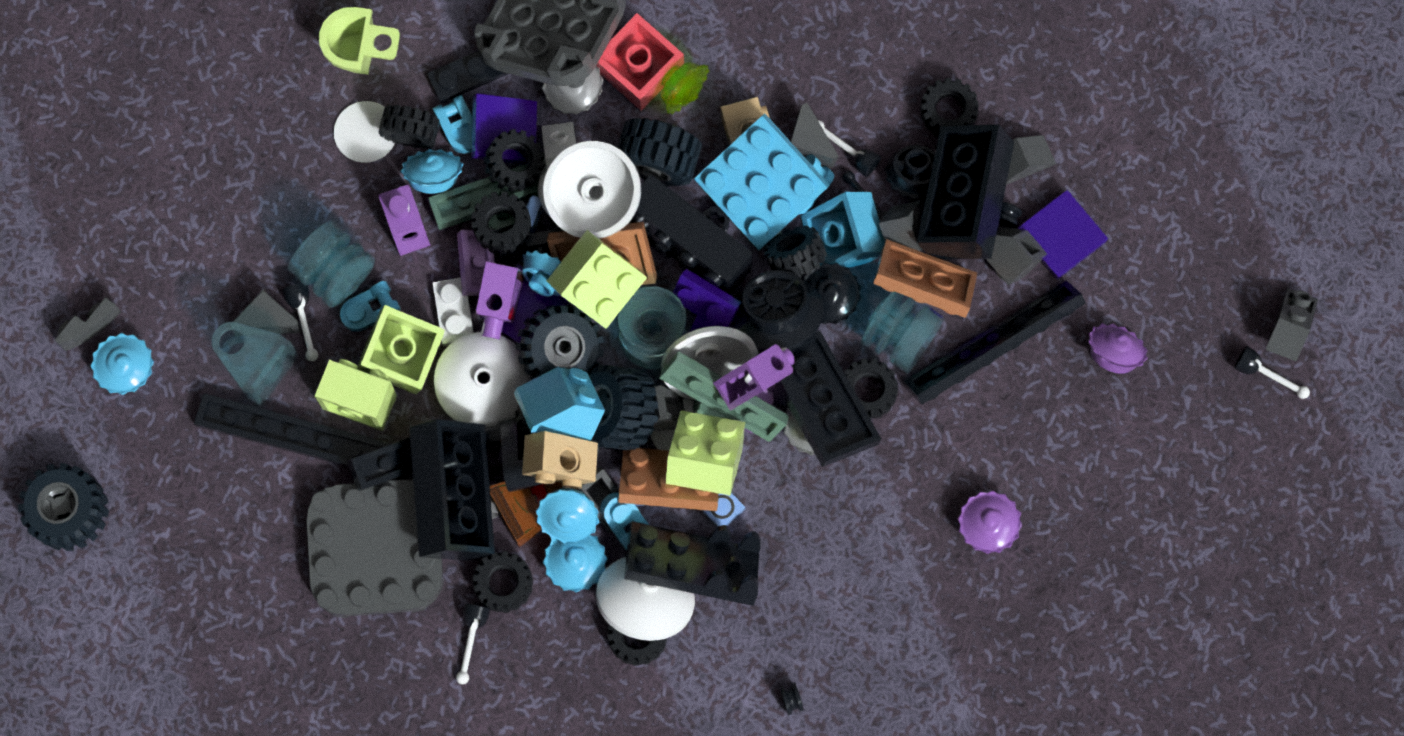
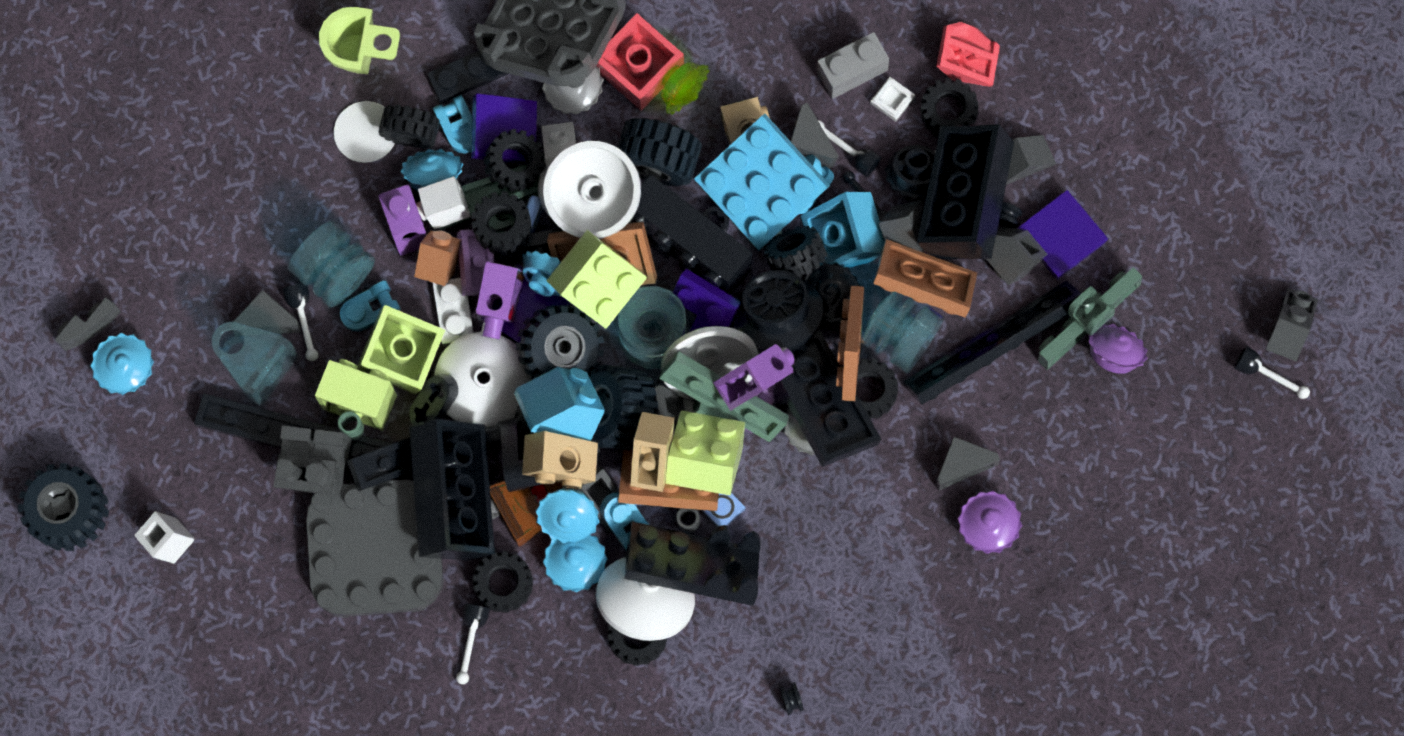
(164, 537): none -> white brick
(312, 460): none -> dark grey hips
(348, 417): none -> sand green hinge
(430, 399): none -> black beam
(437, 257): none -> nougat brick
(443, 203): none -> white brick
(651, 451): none -> tan brick
(688, 528): none -> dark grey hinge
(850, 343): none -> nougat plate
(852, 65): none -> light grey brick
(892, 99): none -> white tile
(964, 462): none -> dark grey slope
(967, 54): none -> coral slope
(1087, 315): none -> sand green plate

